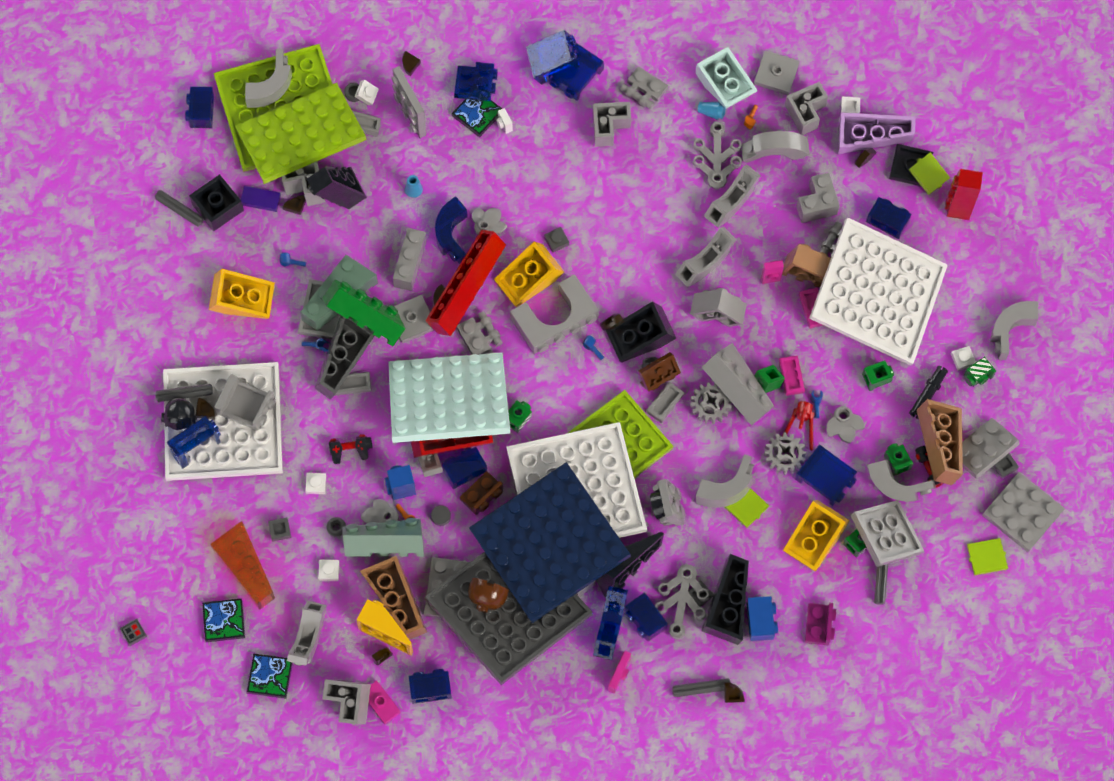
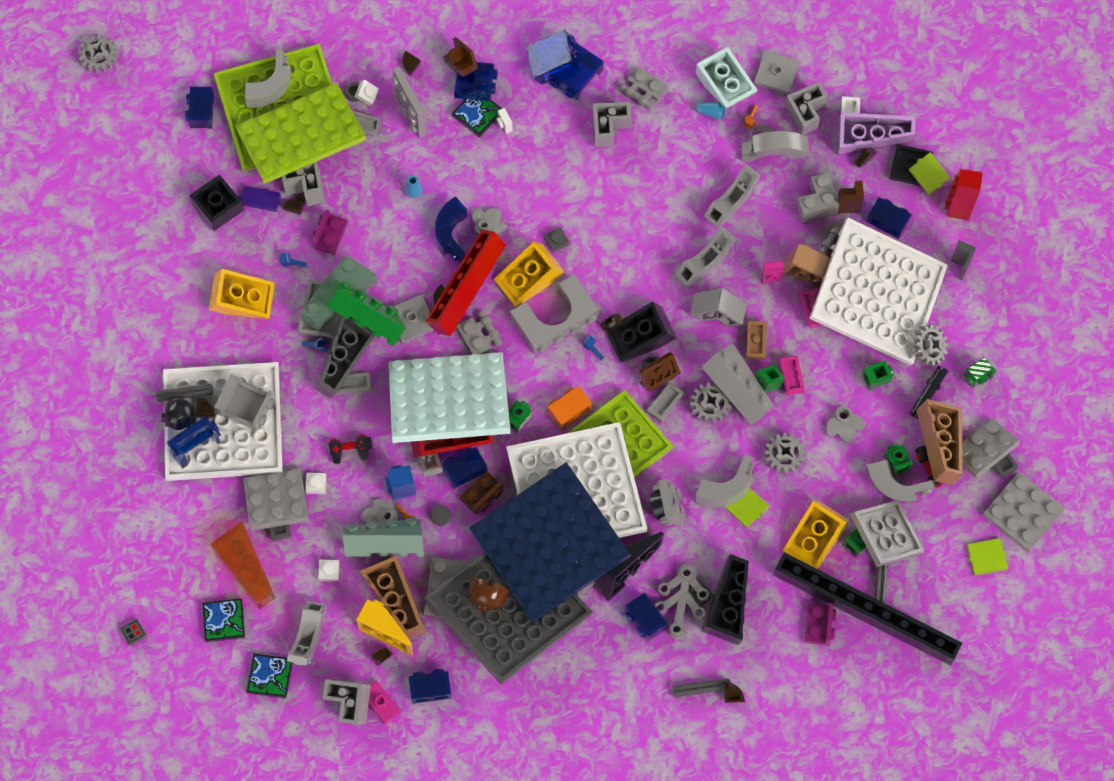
(98, 53): none -> light grey gear
(179, 208): dark grey axle -> none
(275, 499): none -> light grey plate
(329, 233): none -> magenta bracket
(335, 521): dark grey plate -> none
(337, 186): wedge -> none
(409, 259): light grey brick -> none
(461, 58): none -> reddish brown panel
(569, 407): none -> orange brick
(610, 623): clear blue arch -> none
(620, 672): dark pink plate -> none
(717, 158): light grey plant -> none
(756, 340): none -> medium nougat plate
(760, 618): blue brick -> none
(803, 413): red plant -> none
(816, 400): blue hand -> none
(827, 475): clear blue panel -> none
(851, 198): none -> reddish brown panel
(867, 609): none -> black brick
(929, 345): none -> light grey gear
(963, 255): none -> dark grey panel
(963, 358): white plate -> none
(1015, 315): light grey arch -> none

